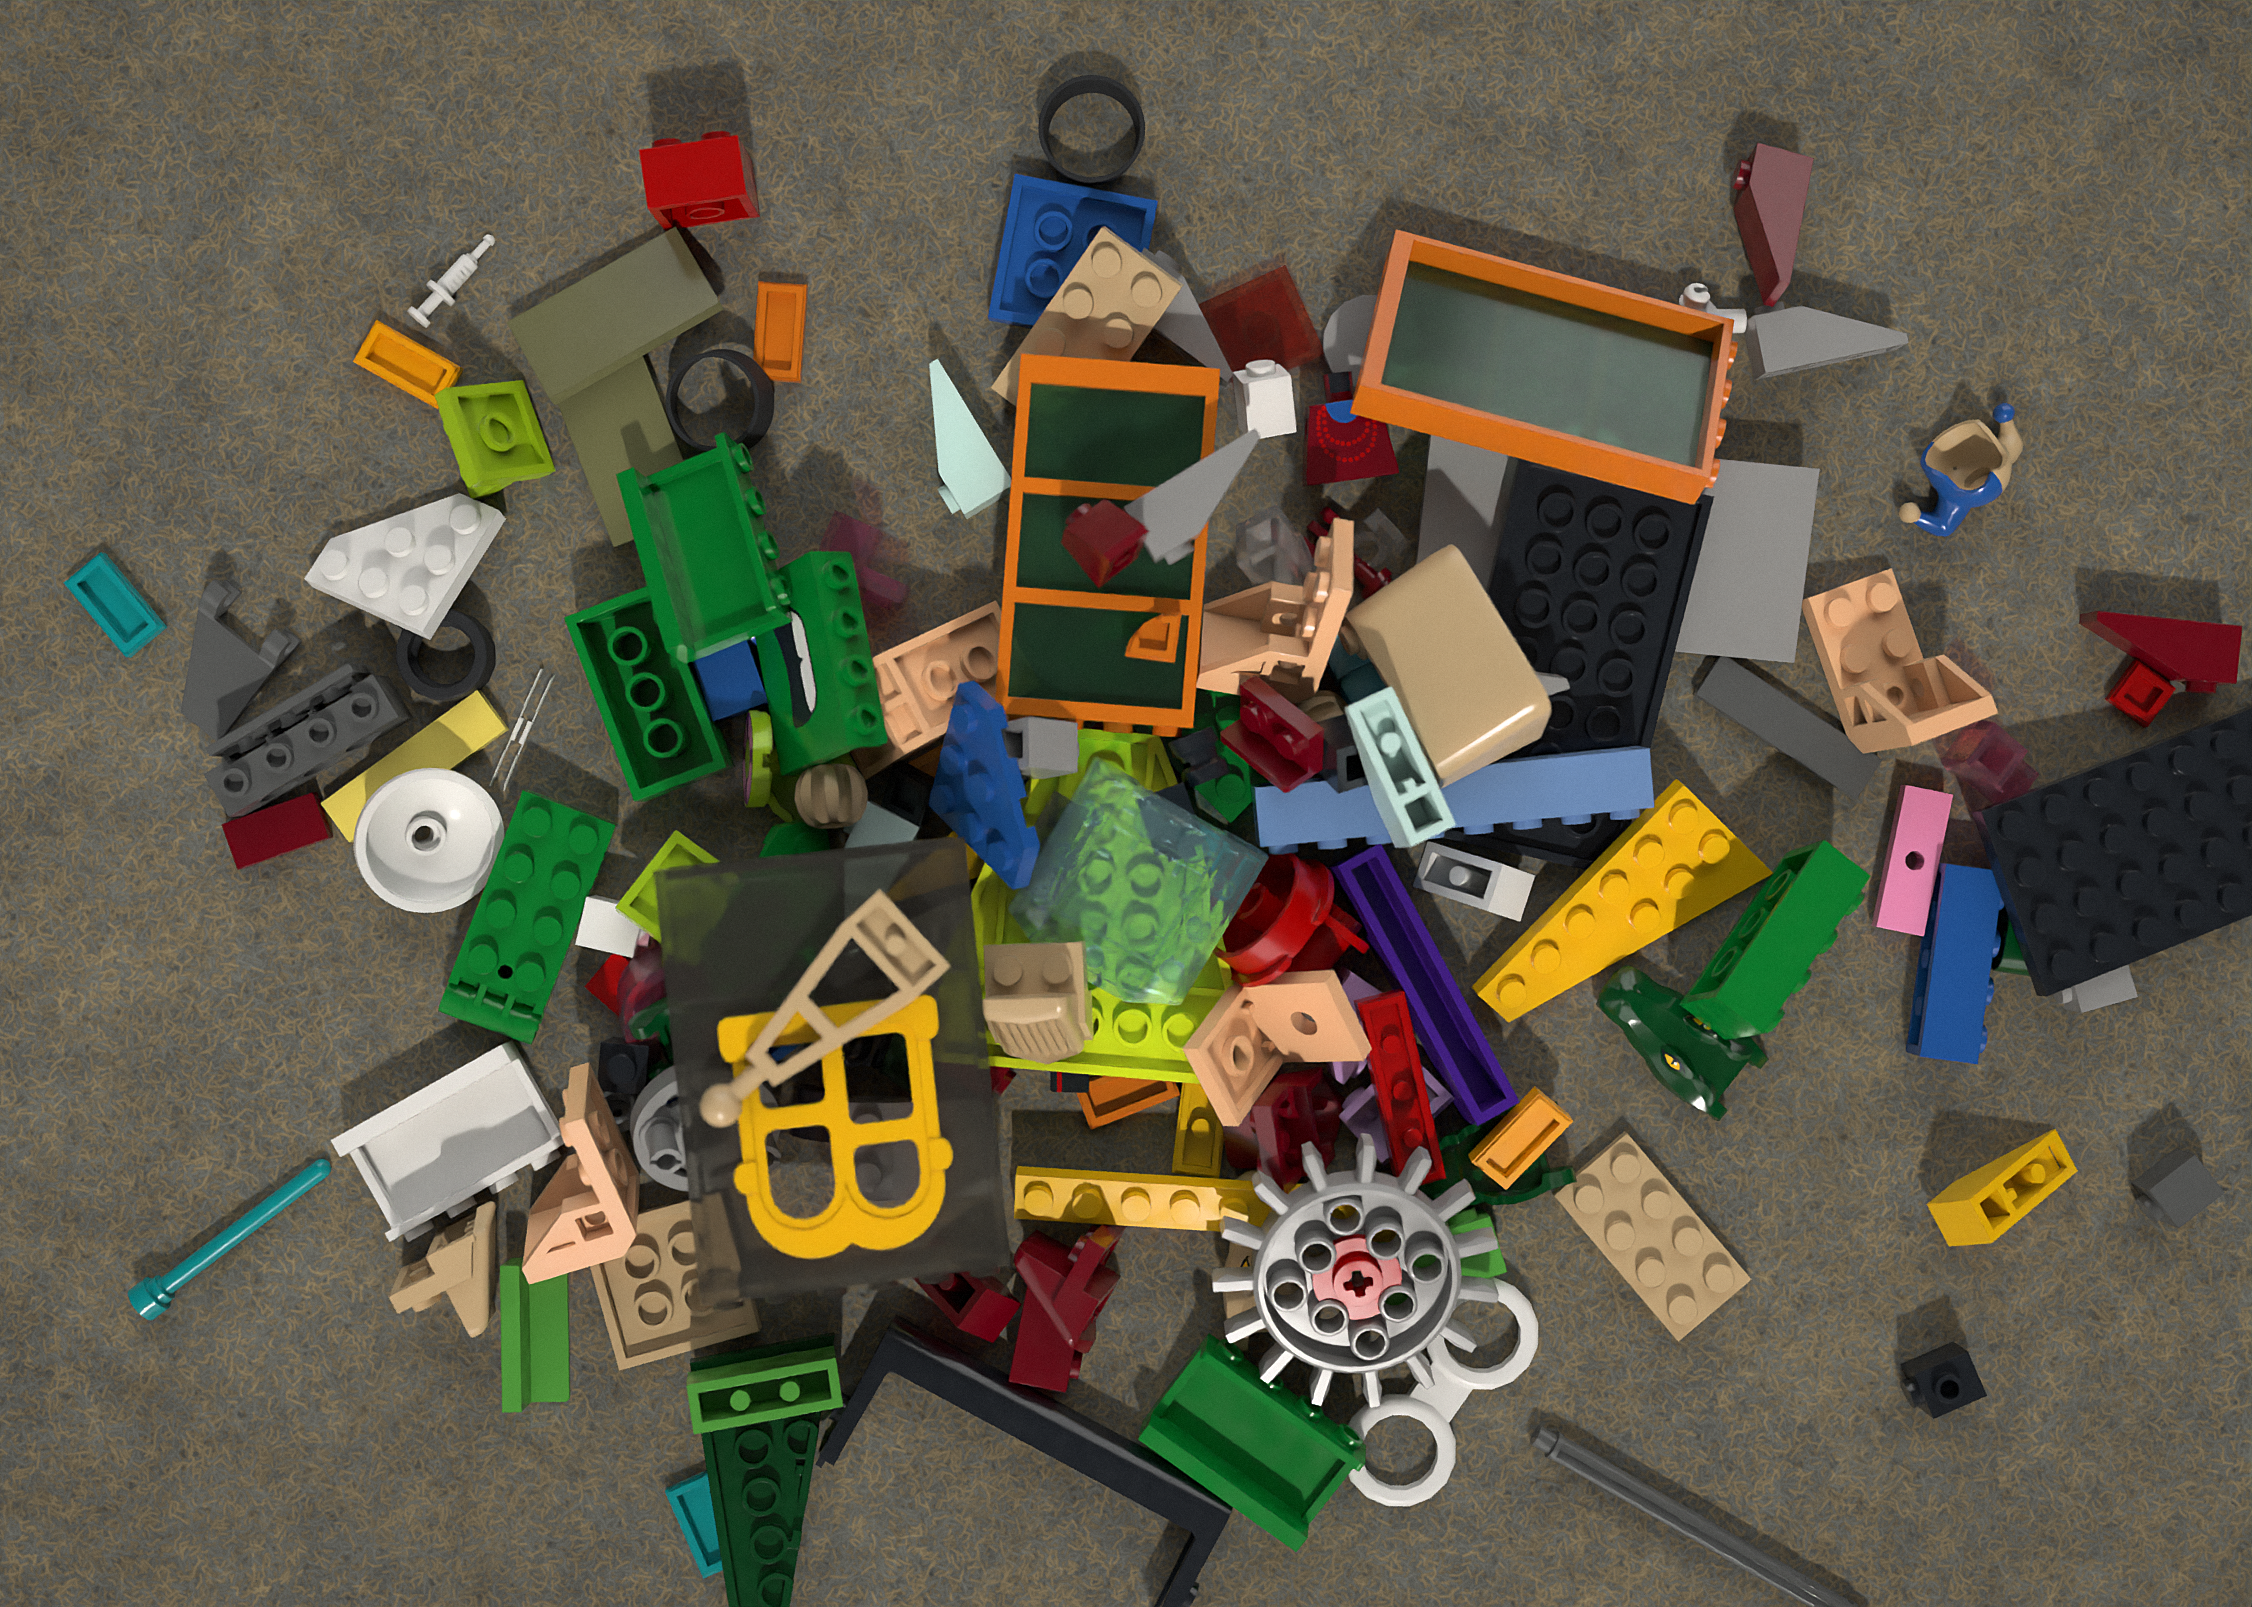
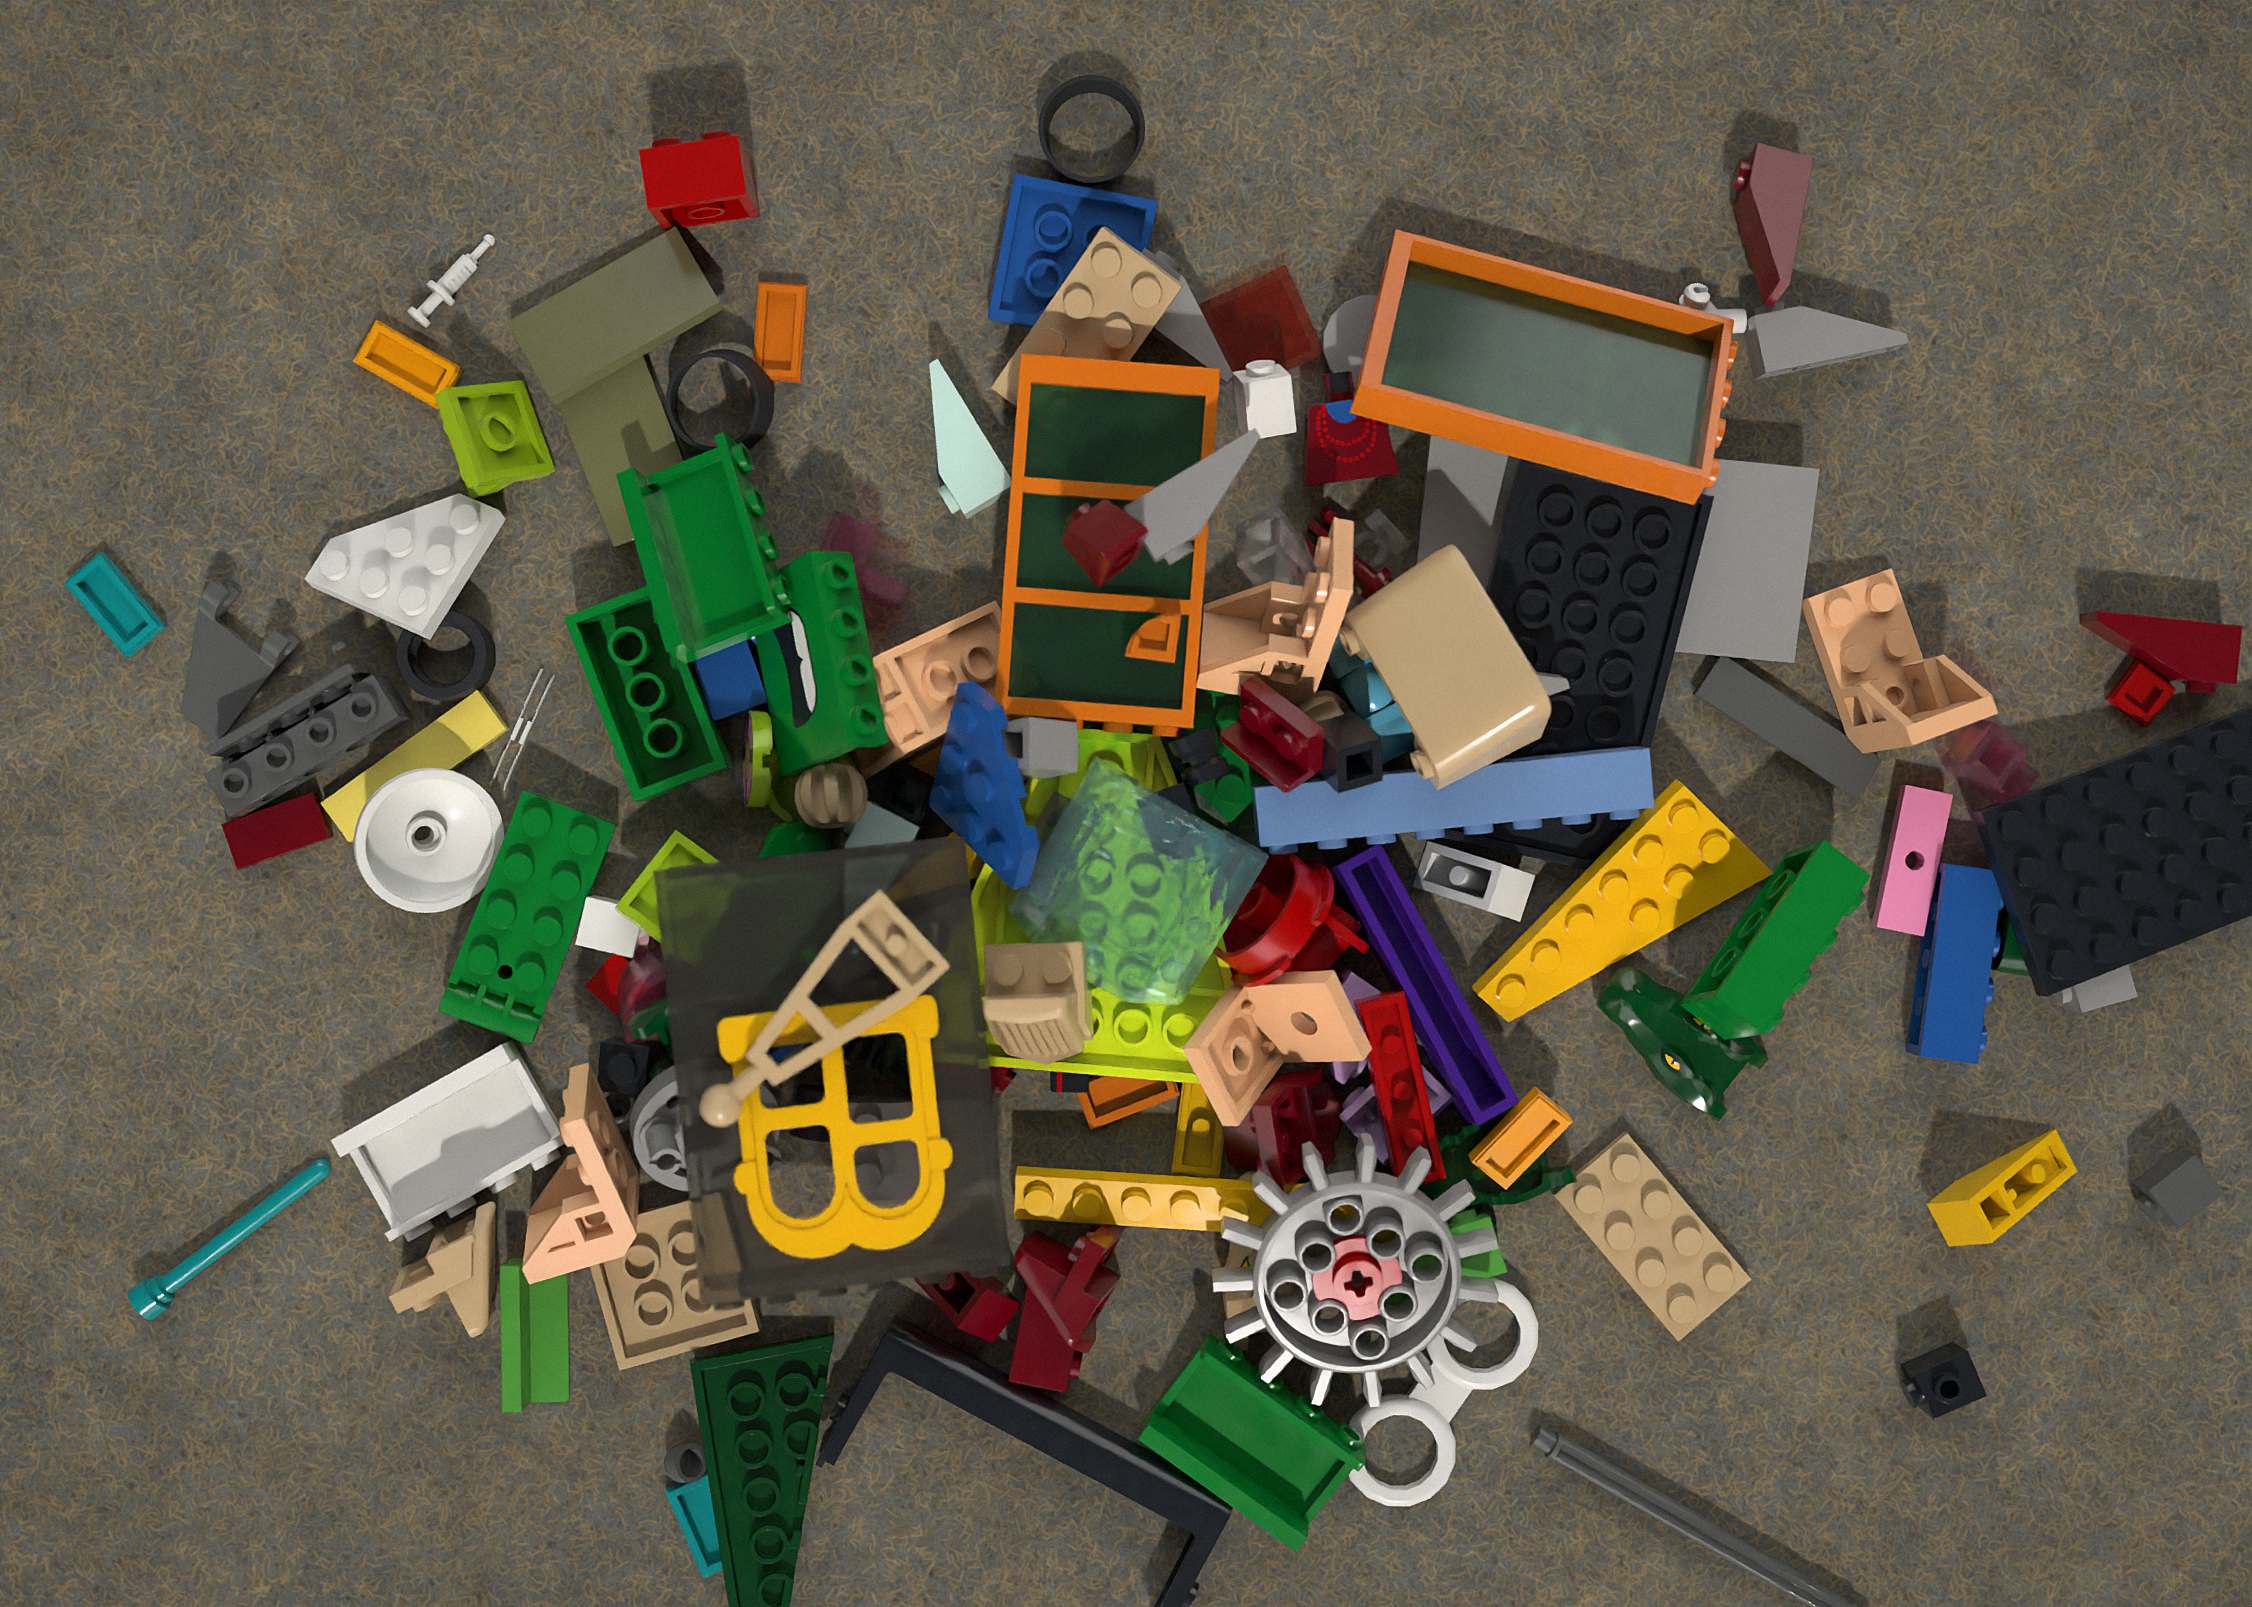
(685, 1462): none -> dark grey hinge
(763, 1389): bright green brick -> none
(1397, 770): light aqua slope -> none
(1980, 475): tan piece -> none

